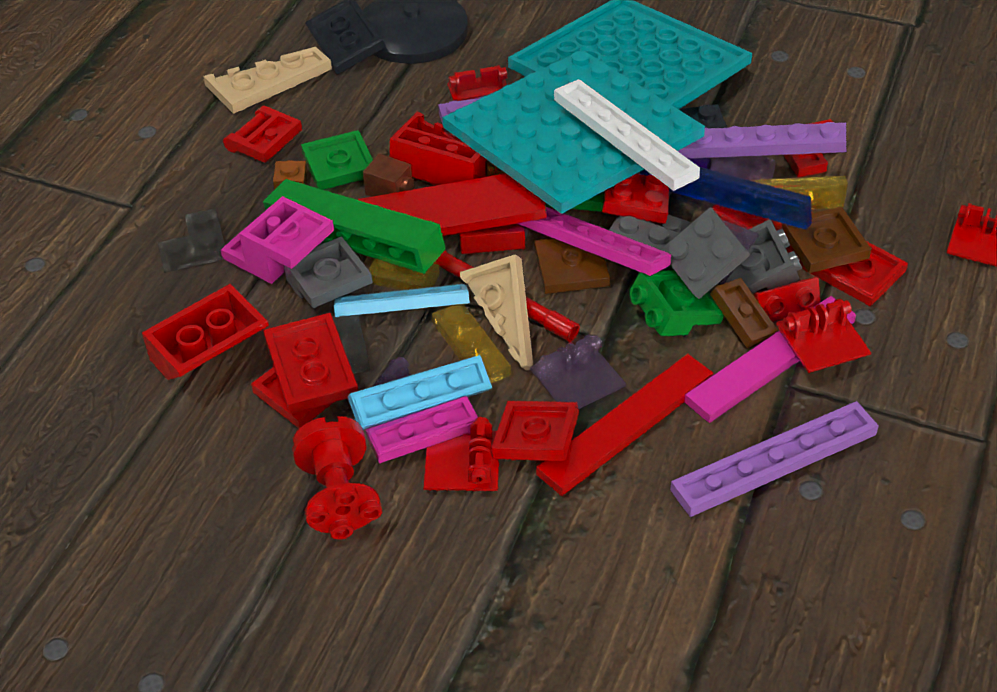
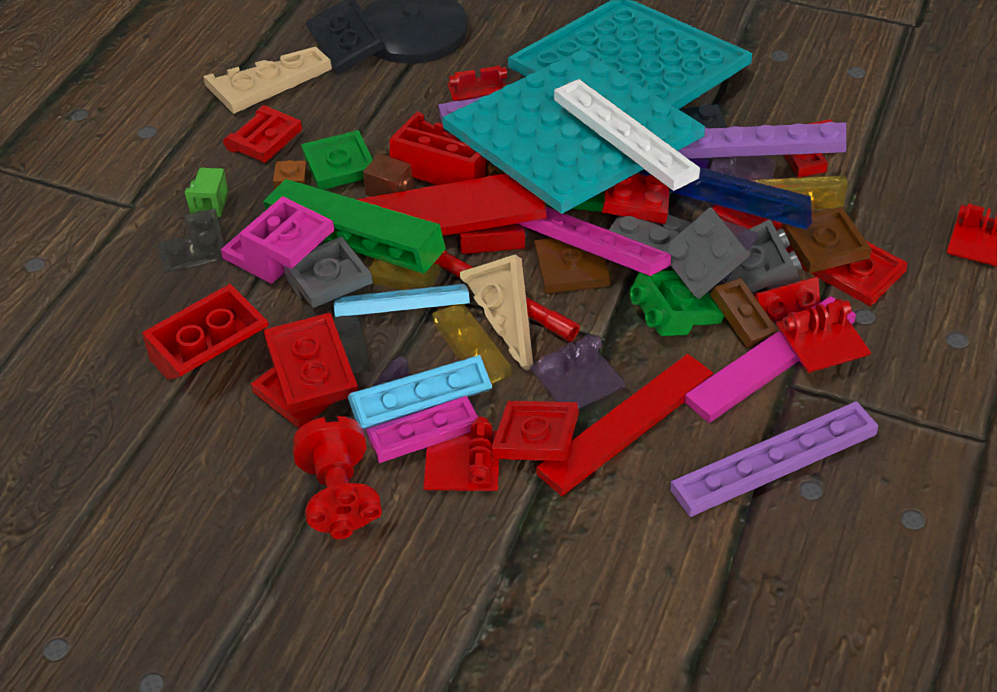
(207, 191): none -> bright green brick

